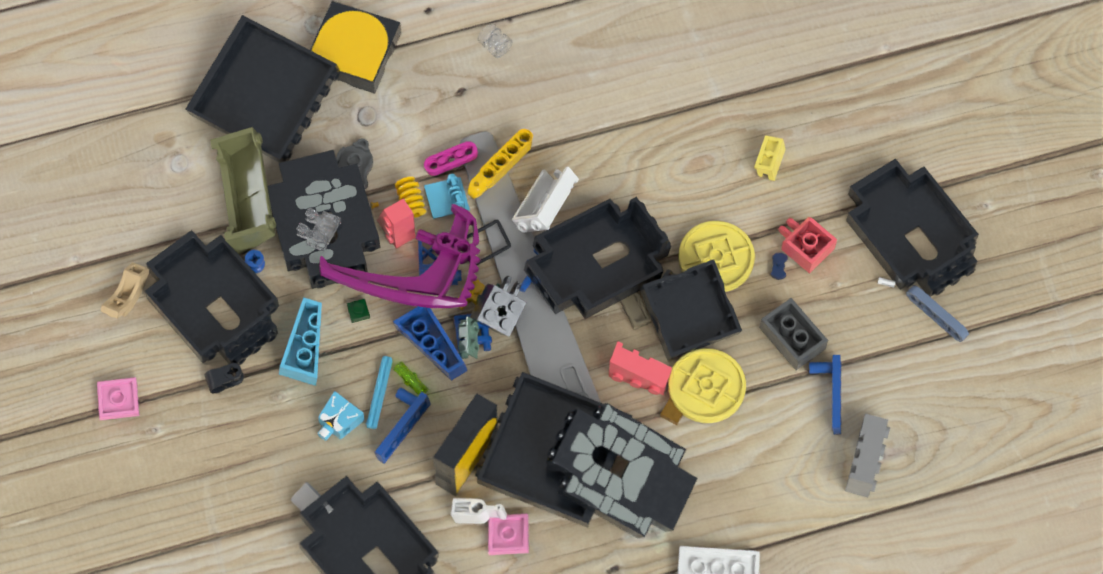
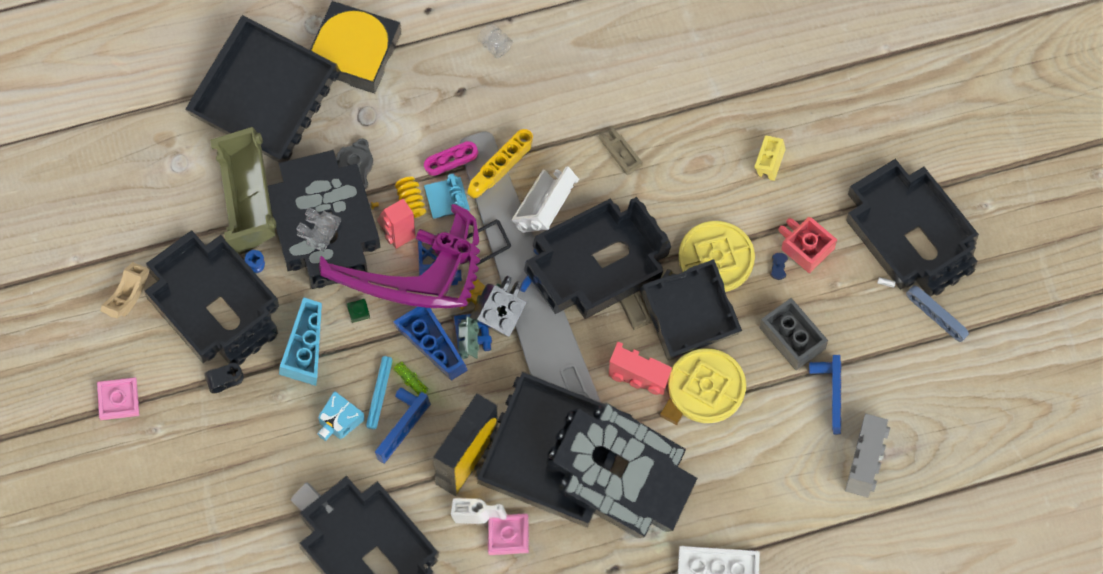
(621, 151): none -> dark tan hinge

